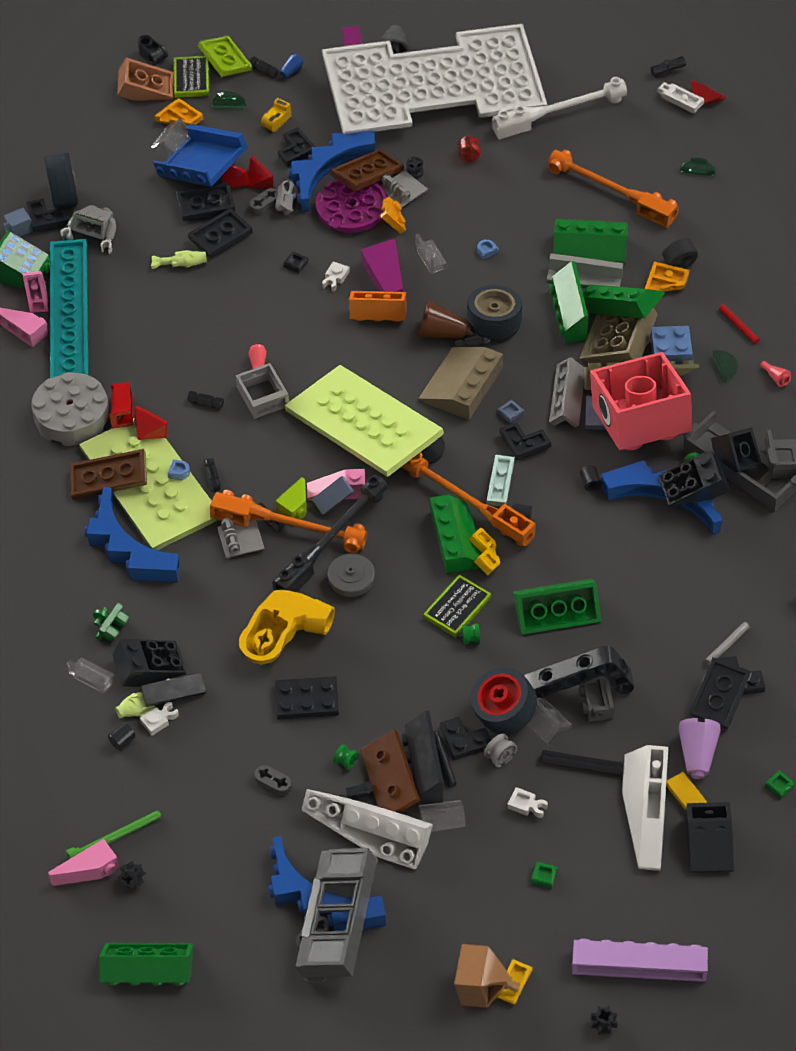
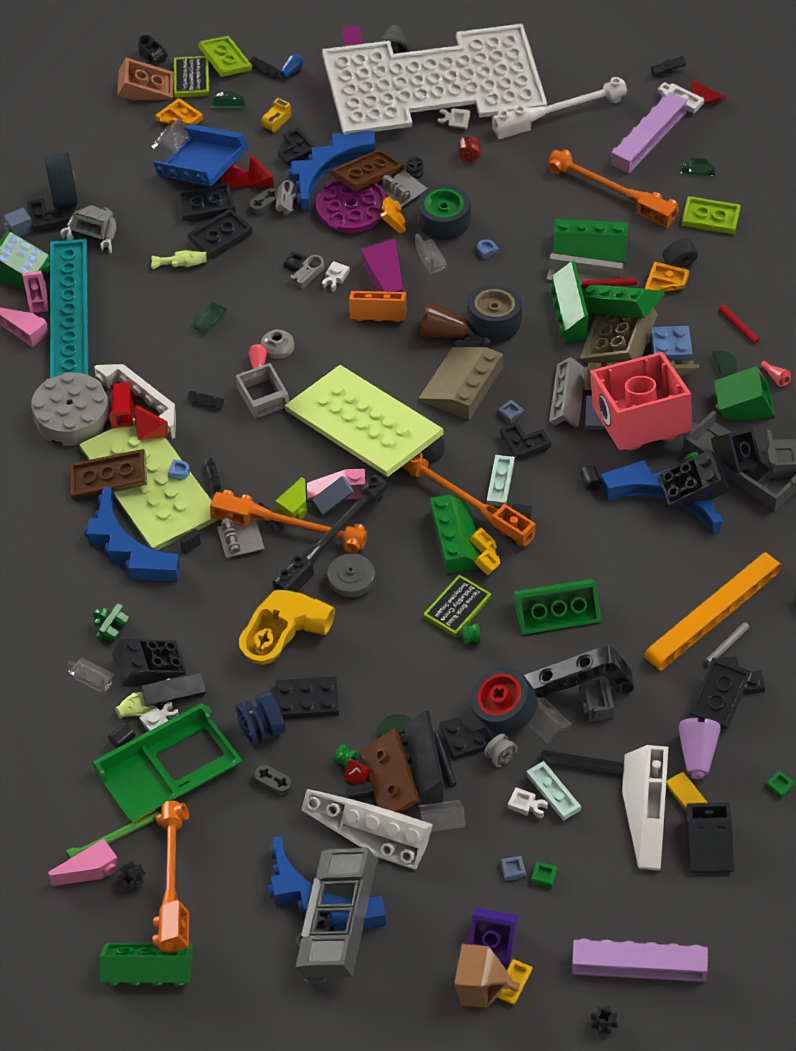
(114, 373): none -> white slope
(140, 780): none -> green piece
(173, 916): none -> orange bar
(190, 541): none -> black tile
(209, 317): none -> clear green tile
(262, 717): none -> dark blue wheel
(278, 349): none -> light grey piece
(306, 273): none -> light grey piece
(356, 772): none -> red slope
(392, 722): none -> clear green tile
(444, 211): none -> black wheel
(457, 118): none -> white plate
(494, 930): none -> dark purple slope
(513, 868): none -> sand blue tile
(553, 790): none -> light aqua plate
(610, 282): none -> red bar
(648, 132): none -> lavender brick
(711, 215): none -> lime tile
(712, 611): none -> light orange beam
(744, 396): none -> green slope

